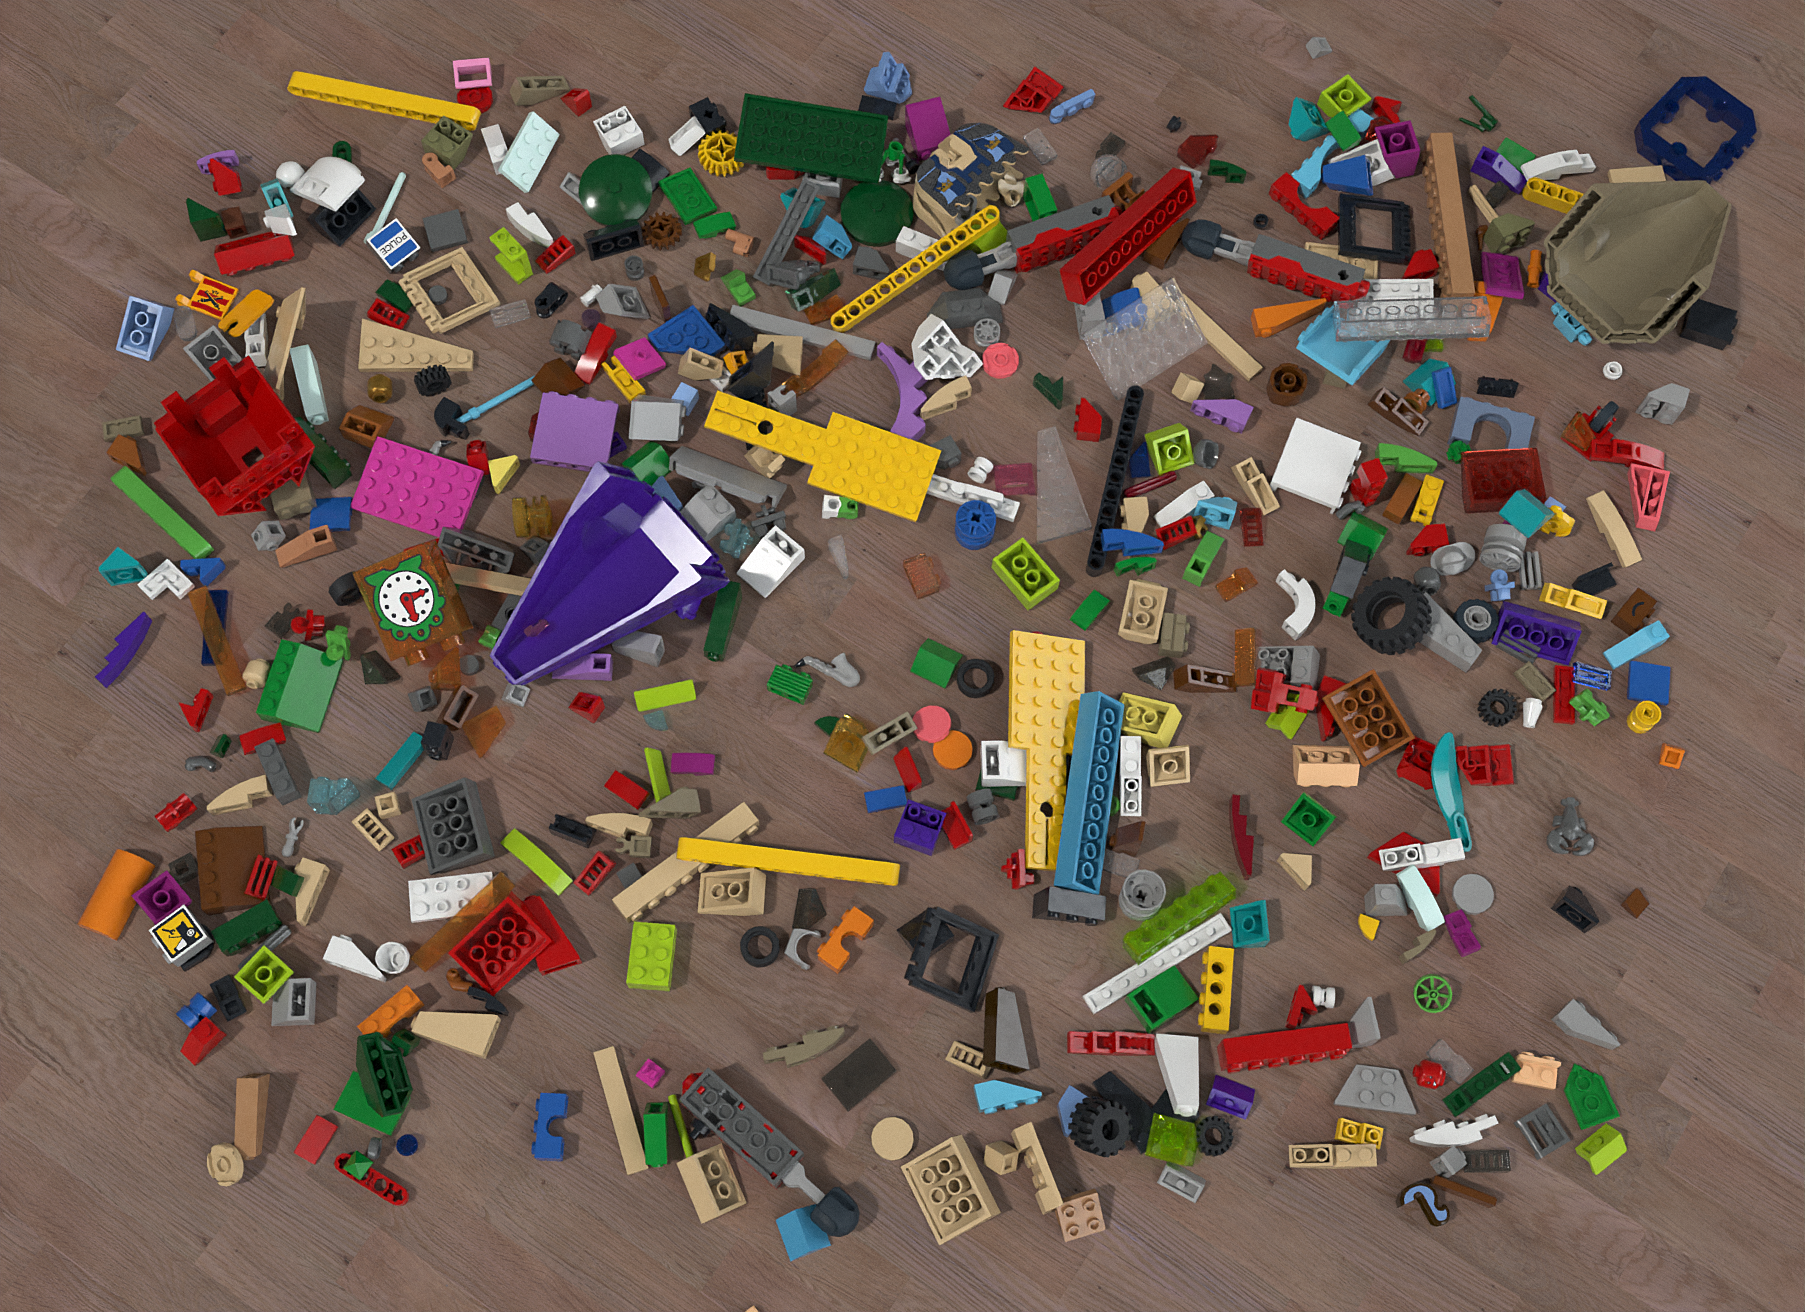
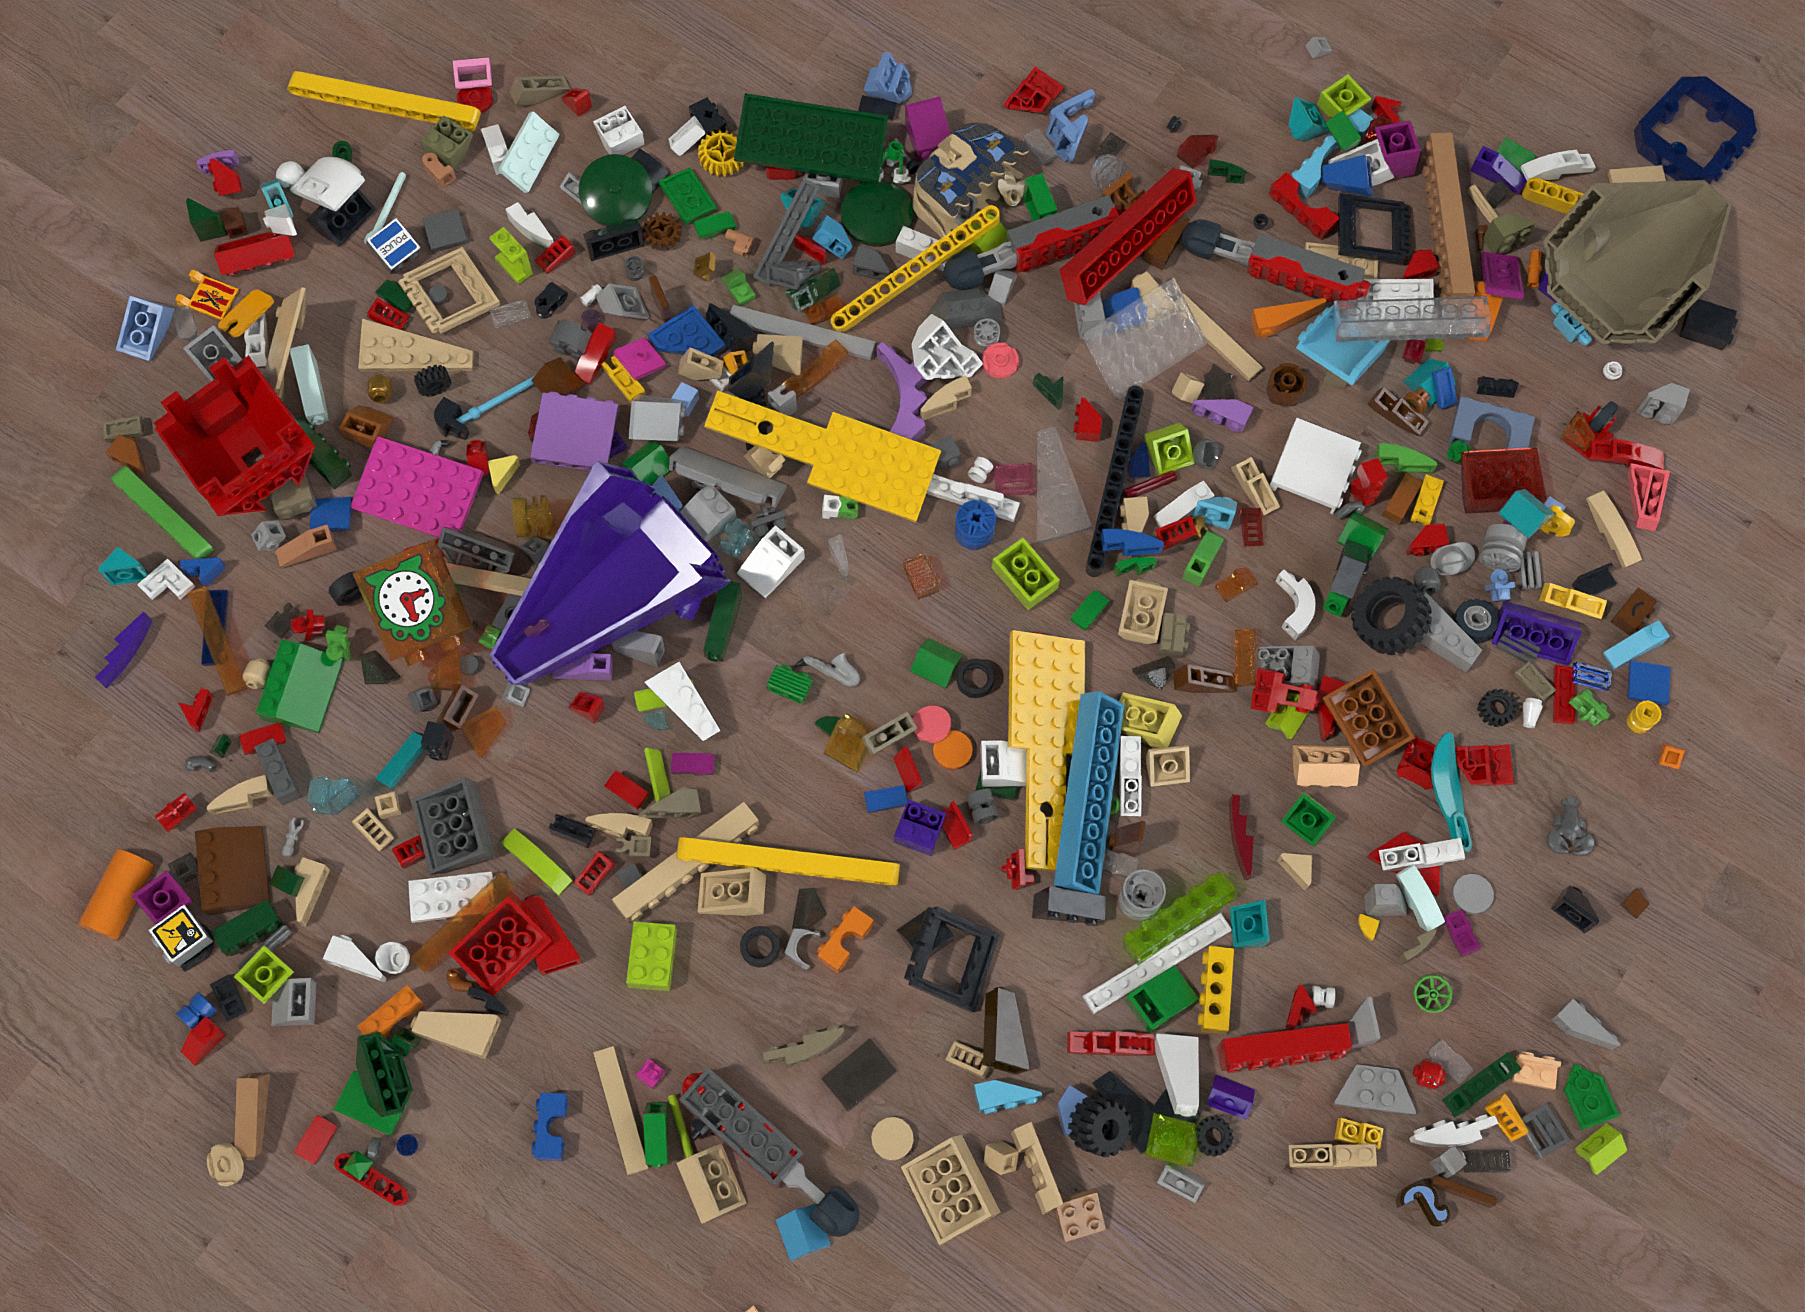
(266, 861): red tile -> none
(681, 696): none -> white wedge
(1066, 134): none -> medium blue piece
(1487, 122): dark green plant -> none
(1506, 1106): none -> light orange slope

